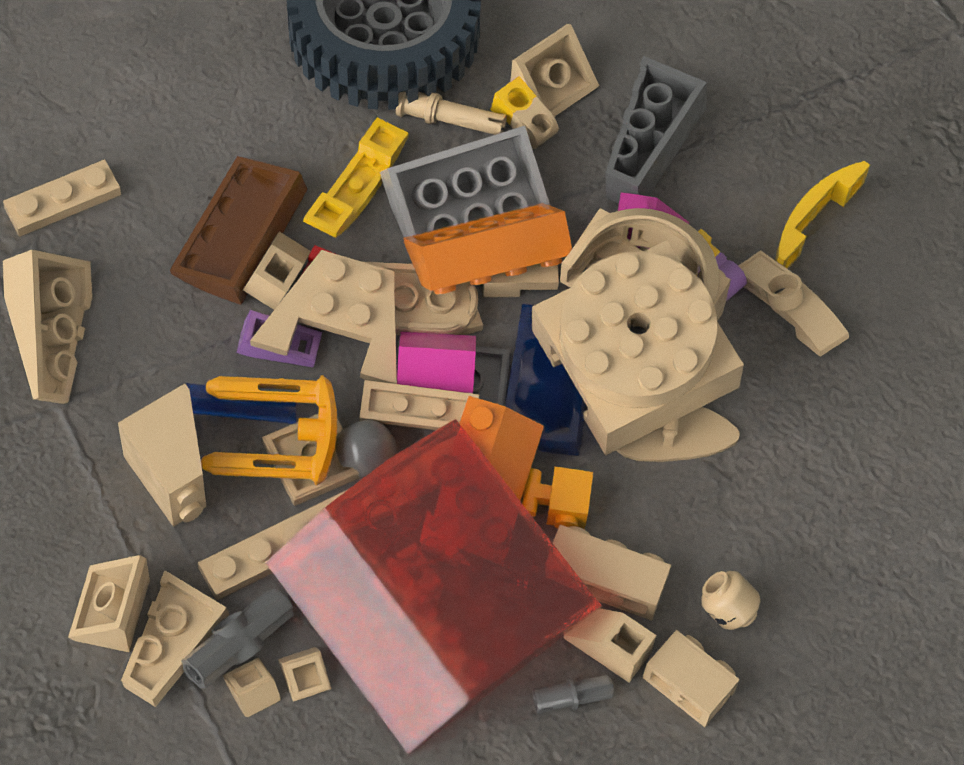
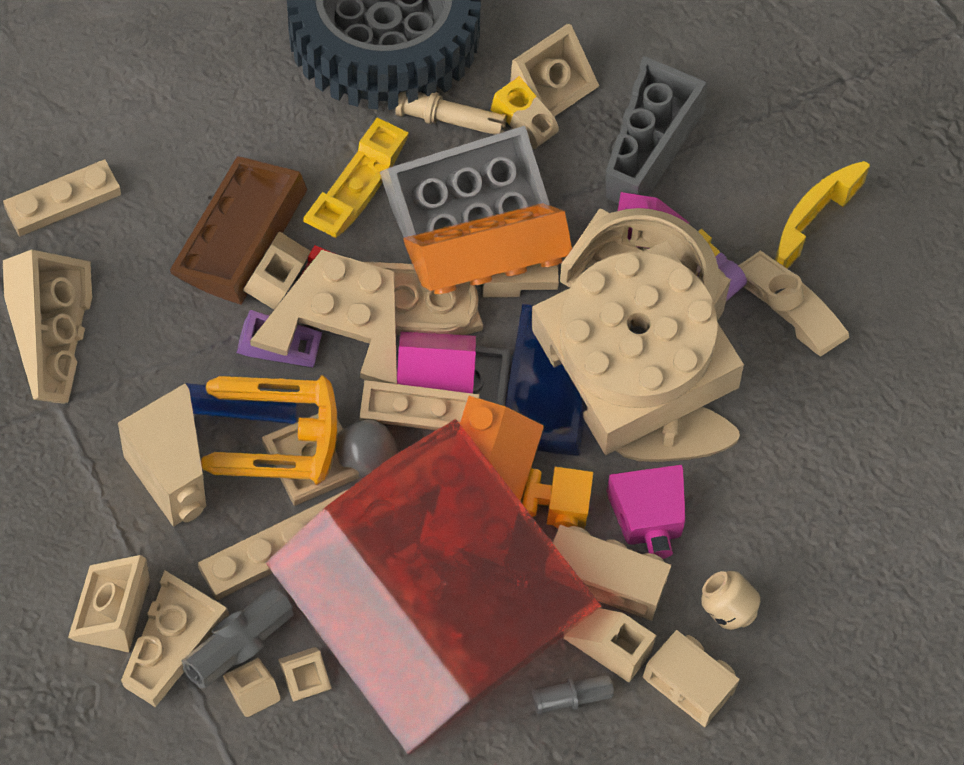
(649, 506): none -> dark pink torso

